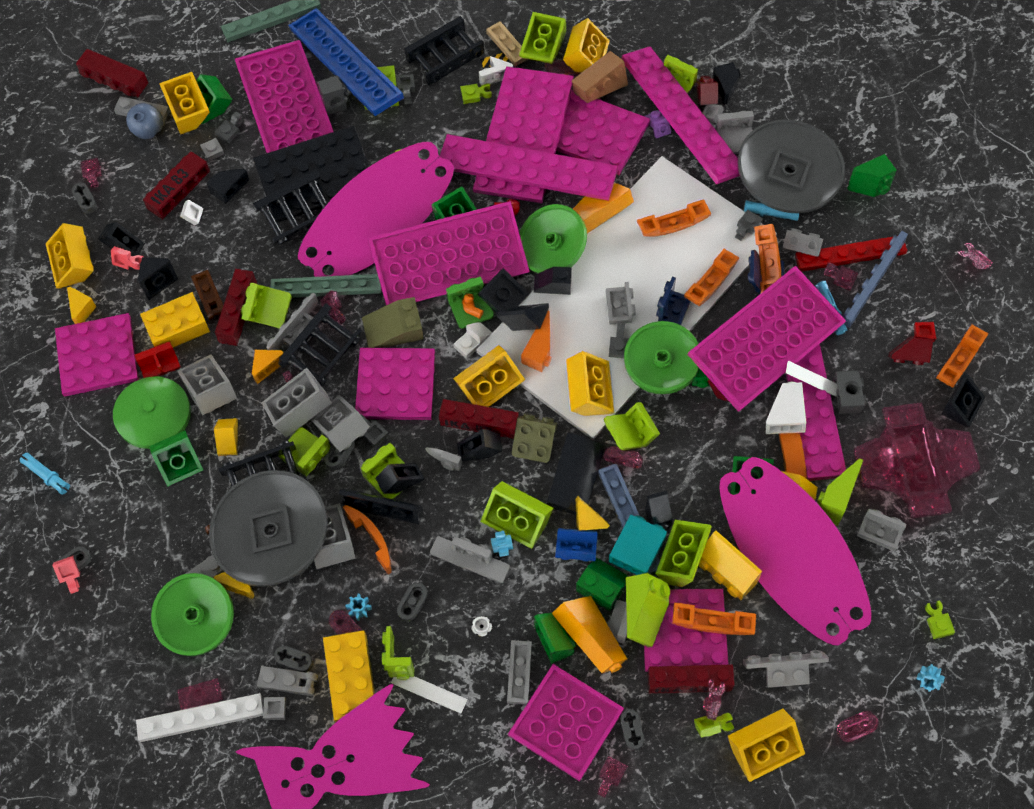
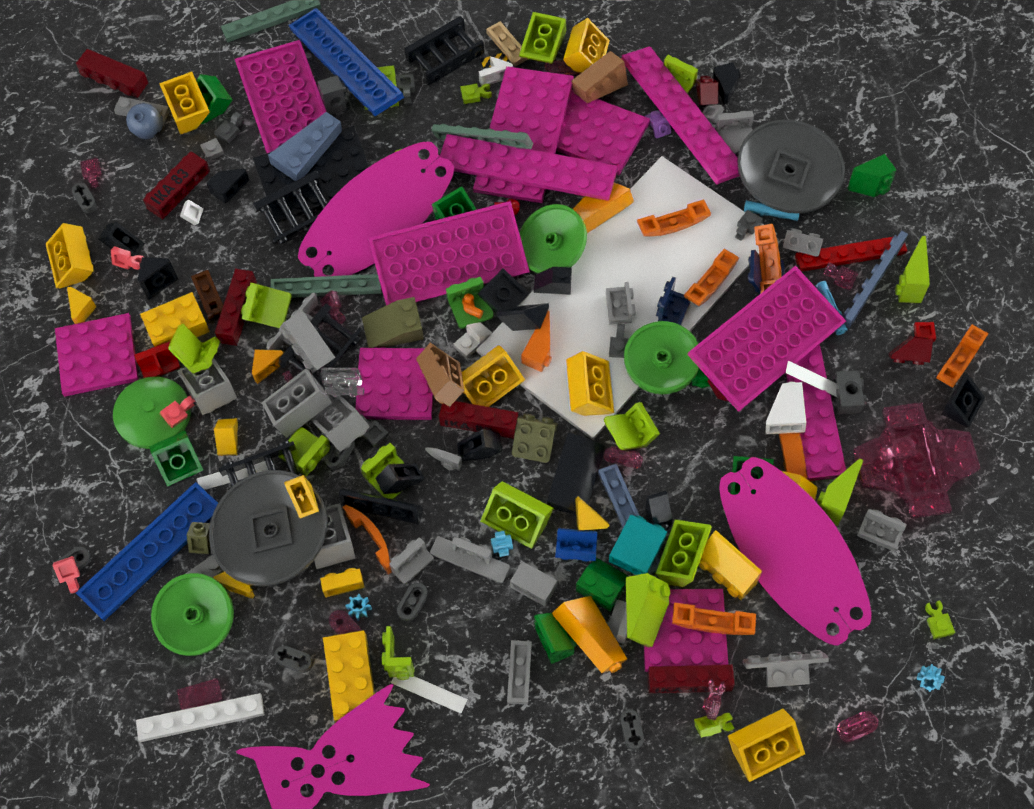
(50, 477): medium azure pin -> none
(147, 552): none -> blue plate
(176, 413): none -> coral plate
(191, 350): none -> lime bracket
(198, 538): none -> olive bracket
(217, 479): none -> white sticker
(274, 708): light grey plate -> none
(286, 680): light grey plate -> none
(302, 496): none -> yellow slope
(306, 147): none -> sand blue wedge
(306, 342): none -> light grey brick
(342, 377): none -> clear plate
(343, 582): none -> yellow piece
(411, 561): none -> light grey bracket
(442, 374): none -> medium nougat wedge
(481, 621): white plate -> none
(504, 137): none -> sand green plate
(534, 583): none -> light grey brick
(566, 722): dark pink plate -> none
(612, 774): clear pink plate -> none
(915, 278): none -> lime slope
(978, 259): clear pink plate -> none

